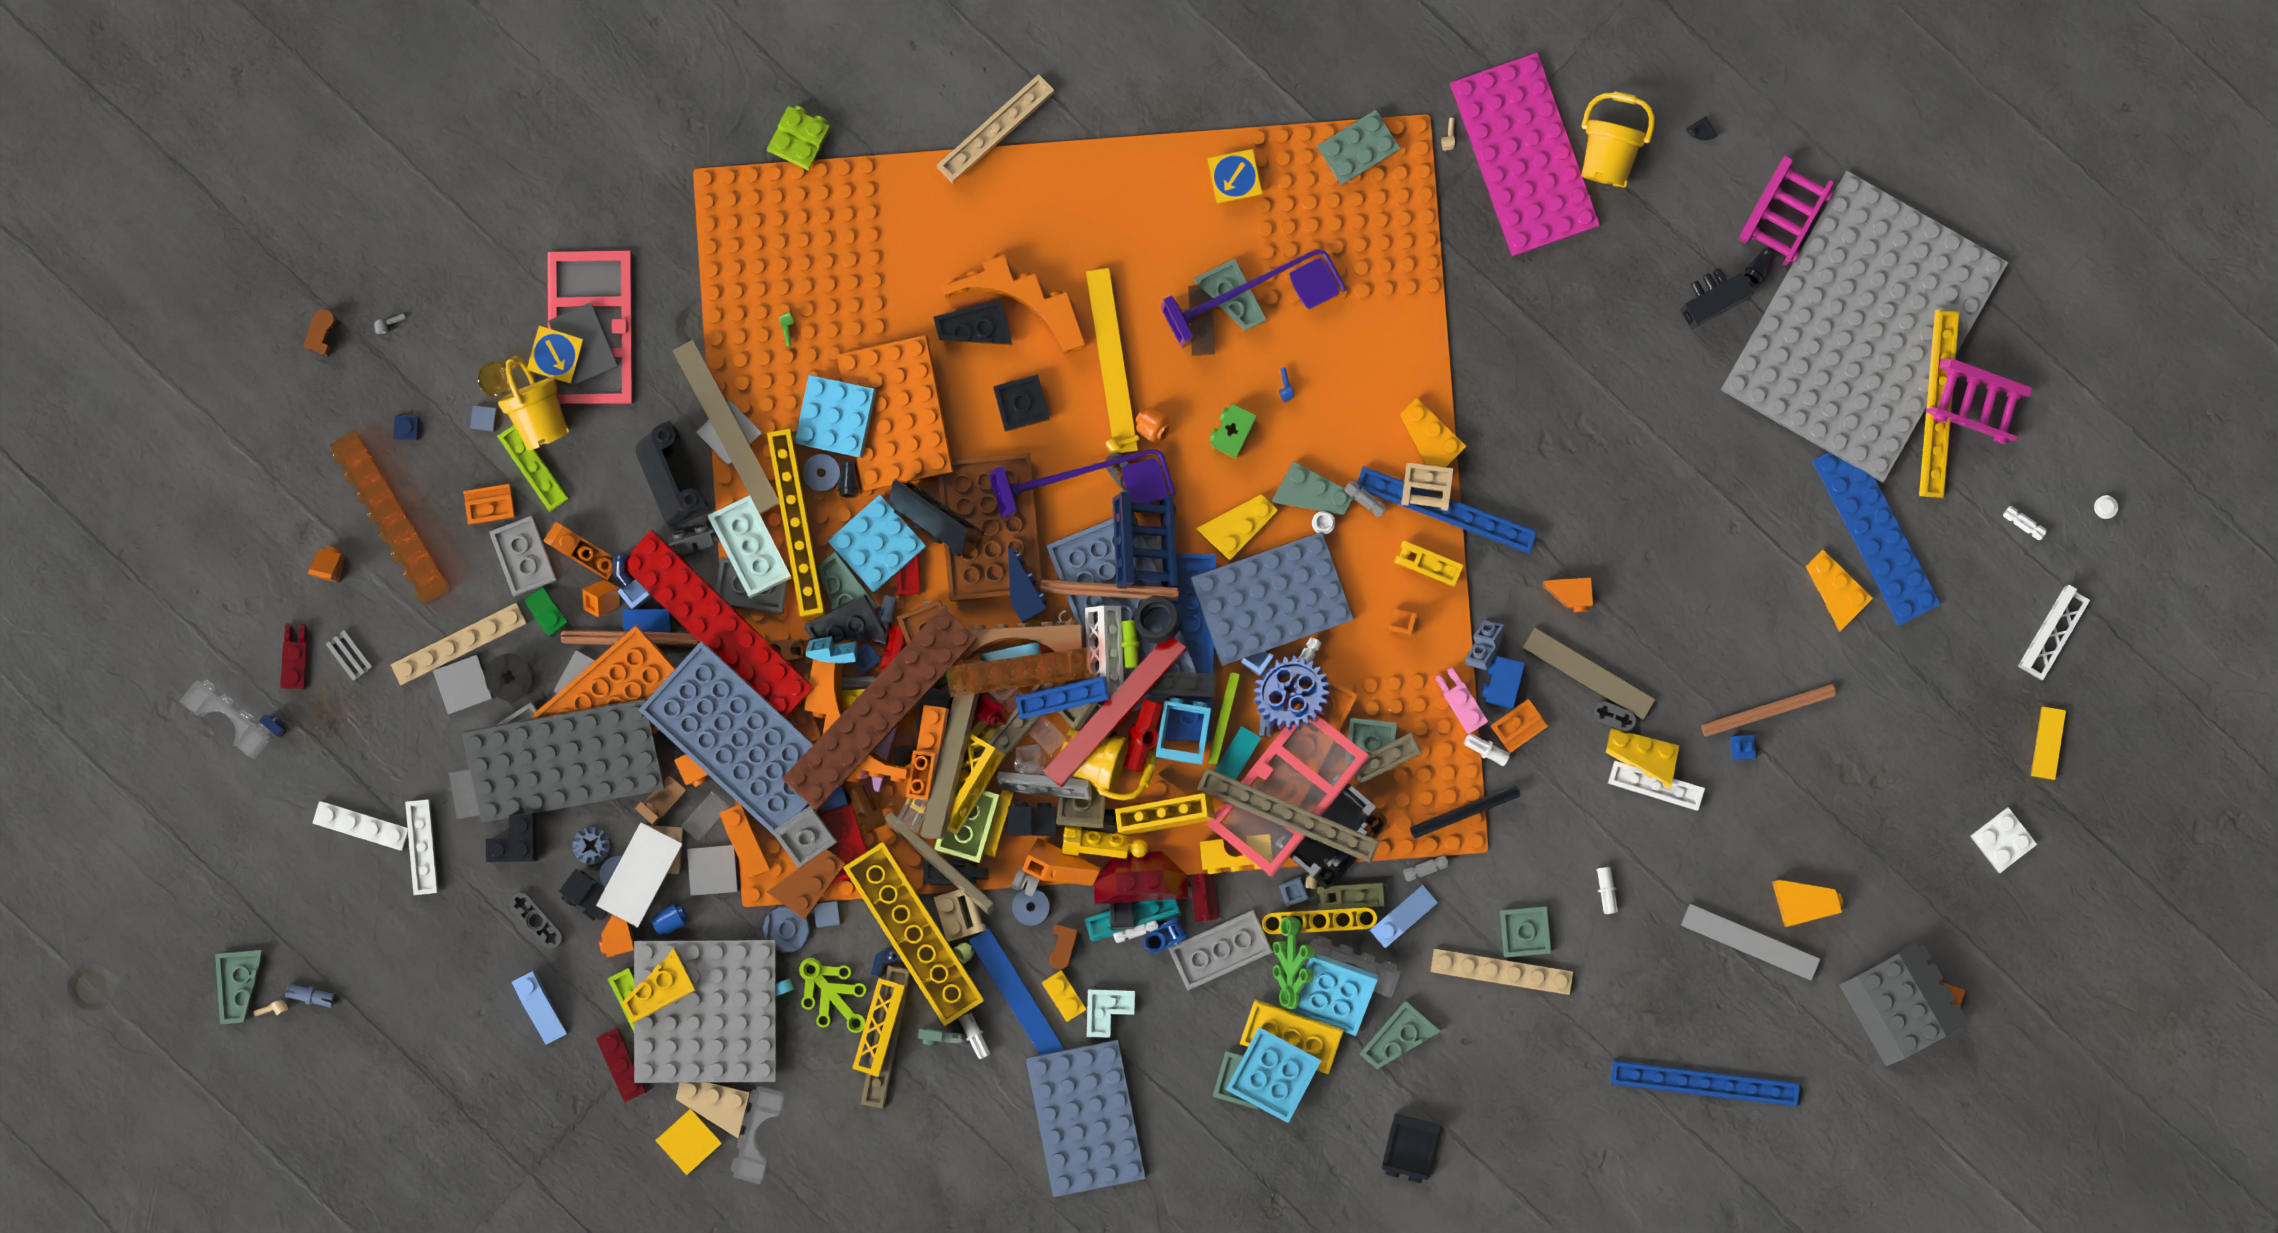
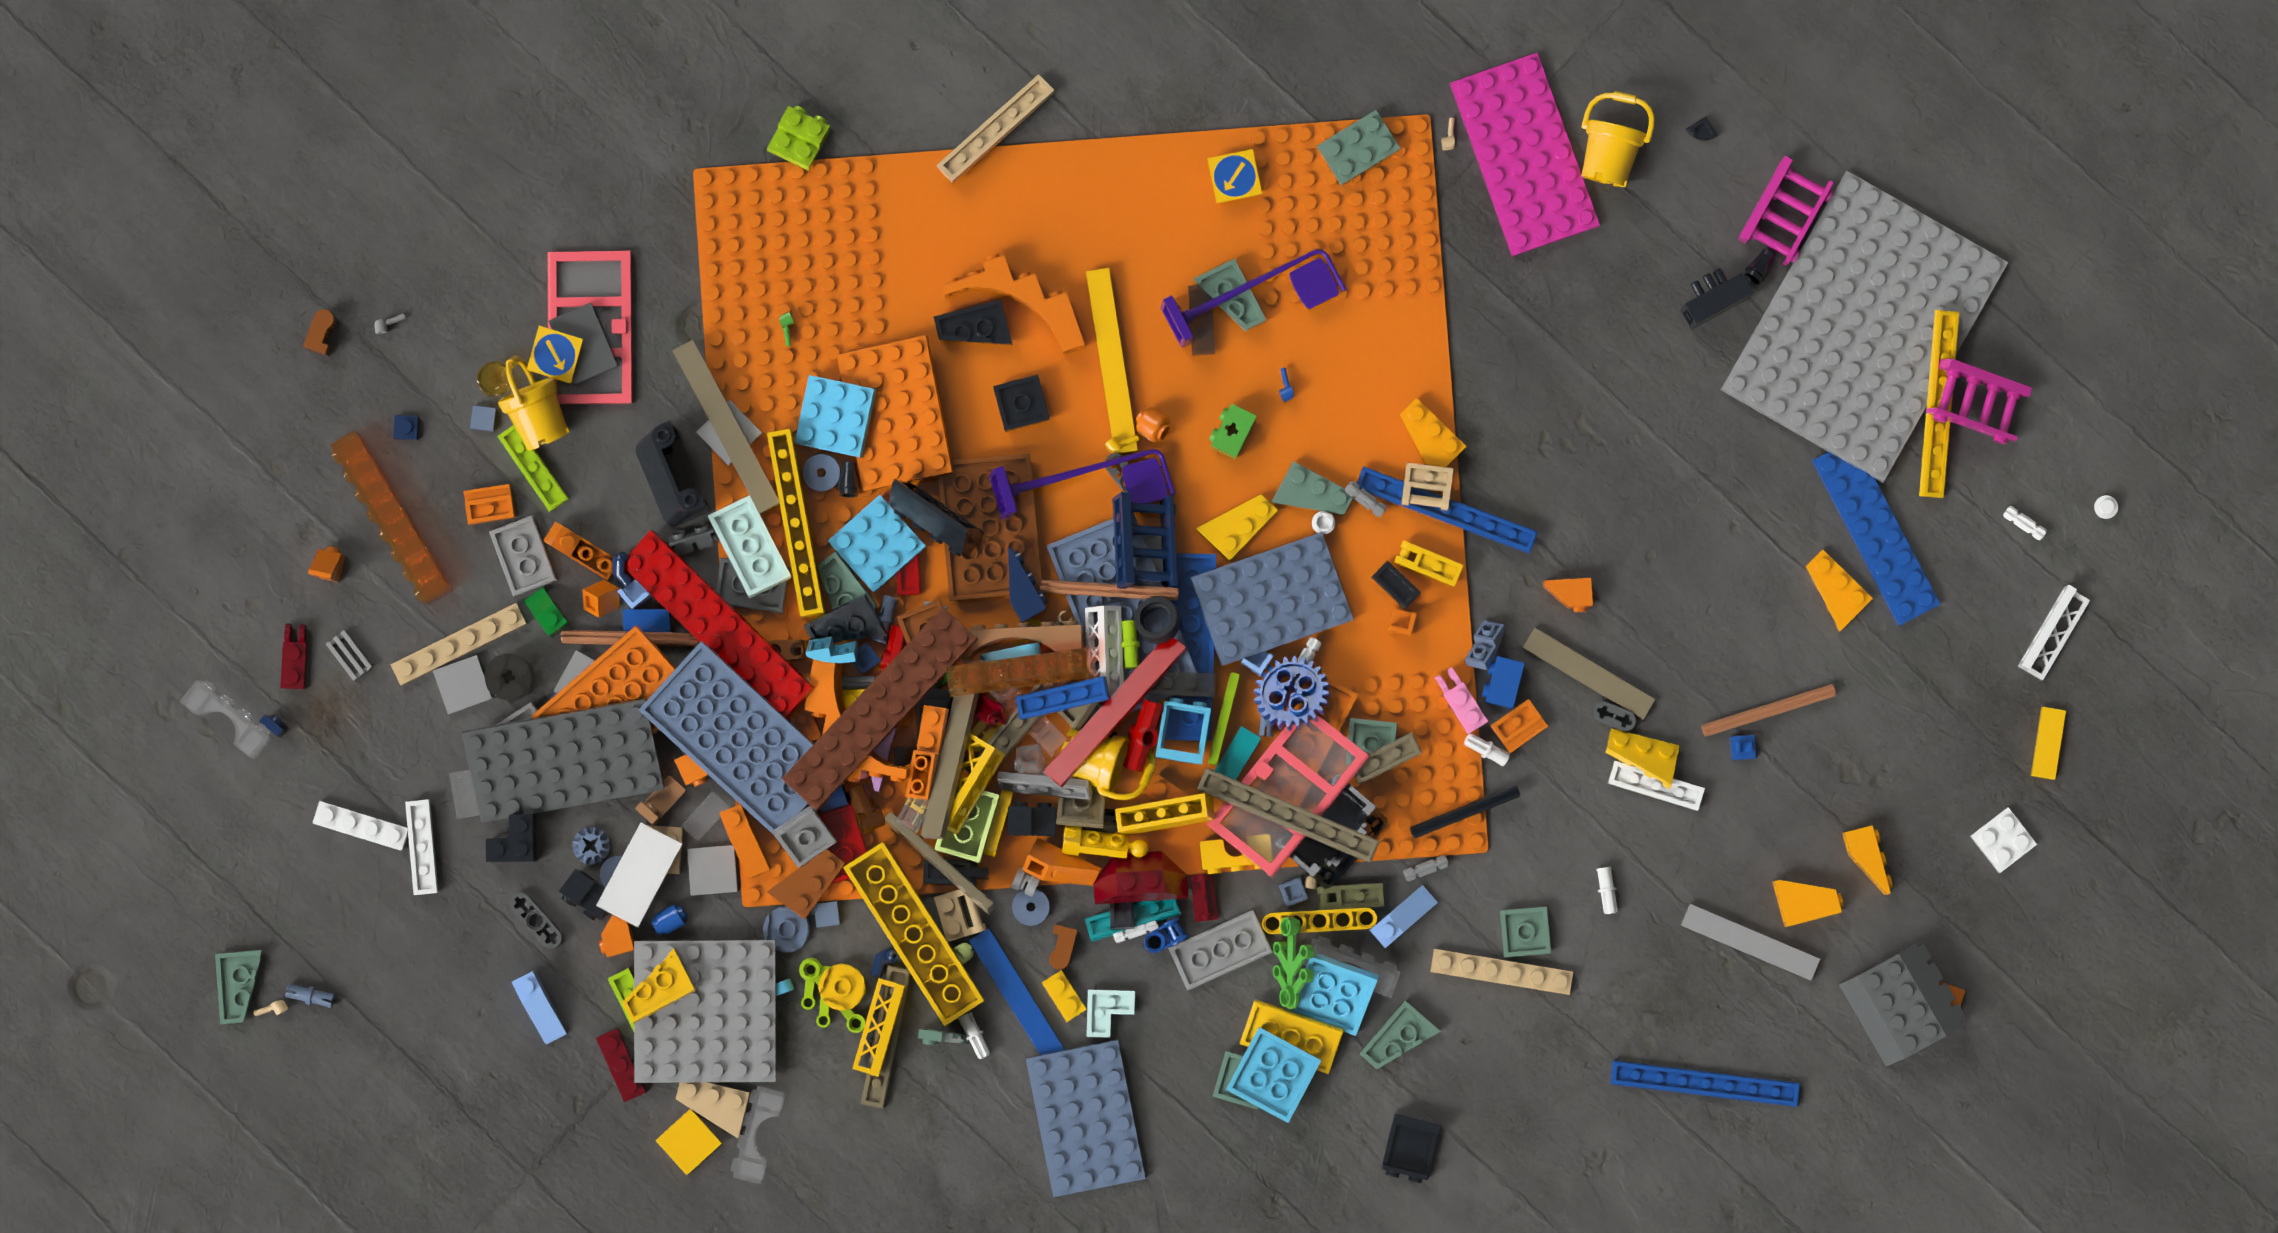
(842, 987): none -> yellow tile
(1396, 585): none -> black tile
(1865, 853): none -> light orange slope

